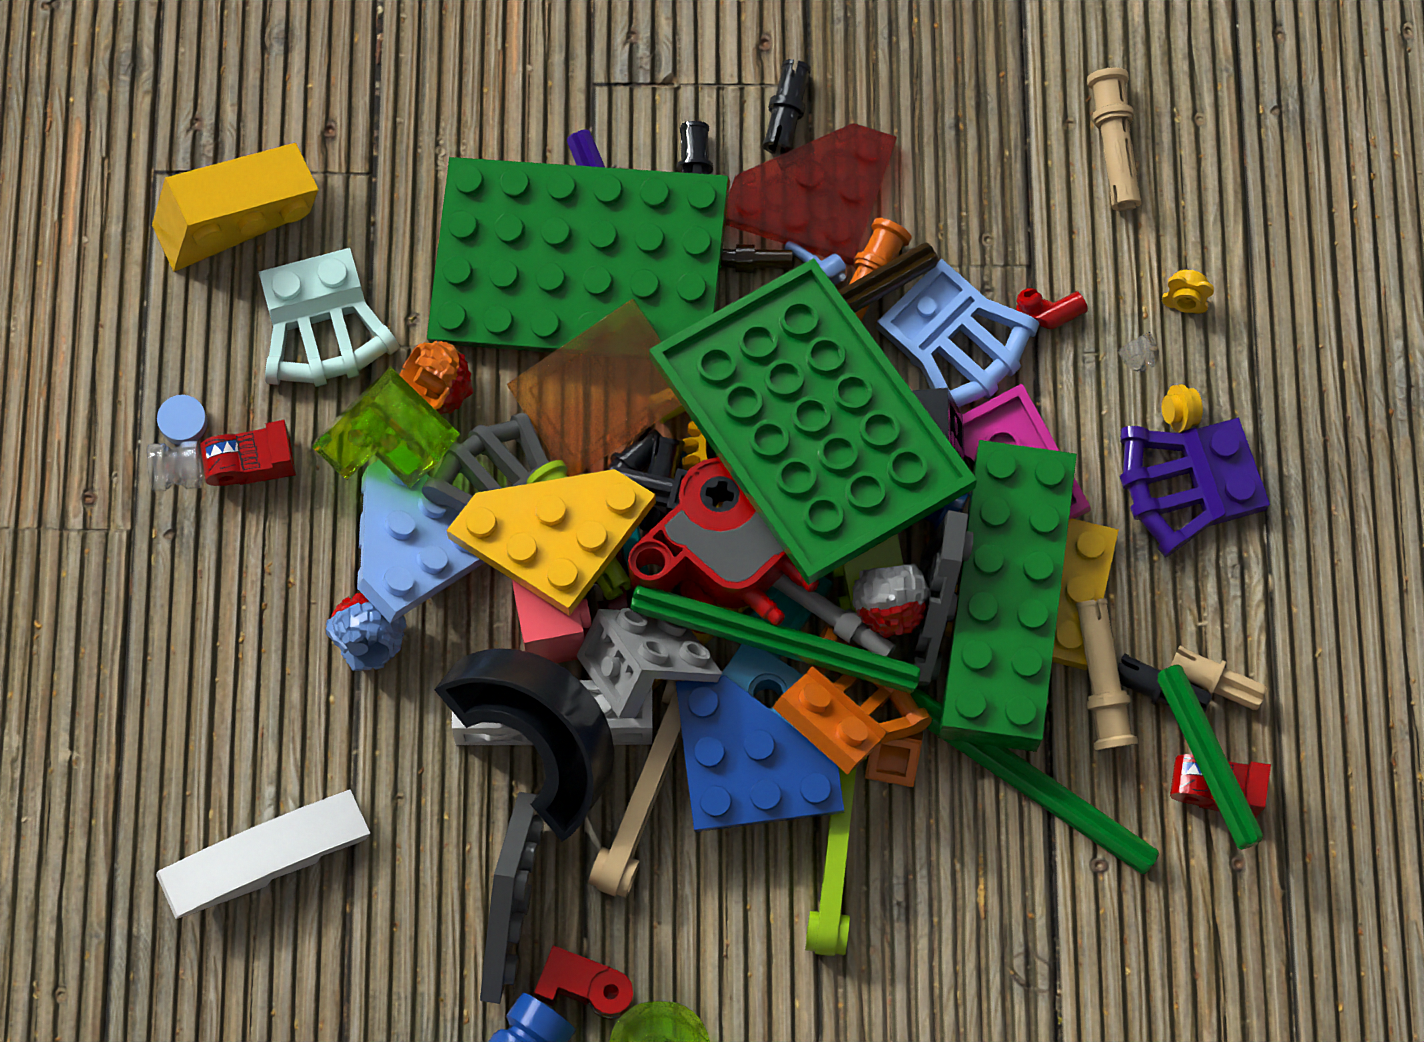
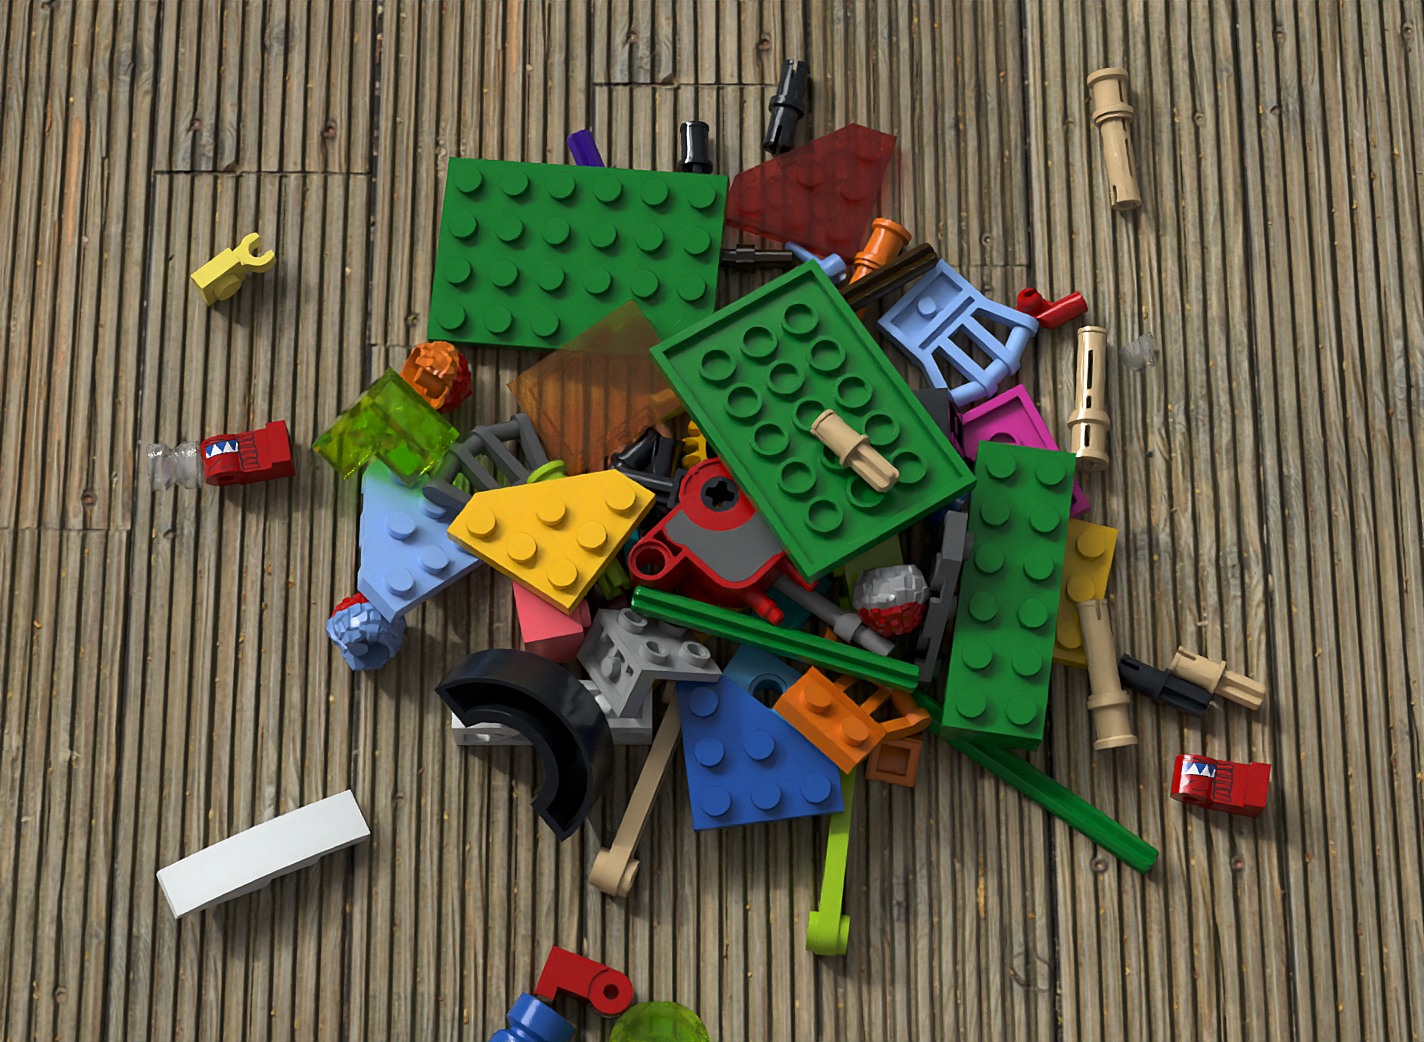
(182, 419): light blue tile -> none
(225, 272): none -> light yellow plate
(231, 203): yellow wedge -> none
(312, 293): light aqua plate -> none
(510, 898): dark grey plate -> none
(854, 451): none -> tan axle
(1092, 421): none -> tan pin
(1182, 407): yellow plate -> none
(1188, 292): yellow plate -> none
(1210, 757): green axle -> none
(1220, 470): dark purple plate -> none

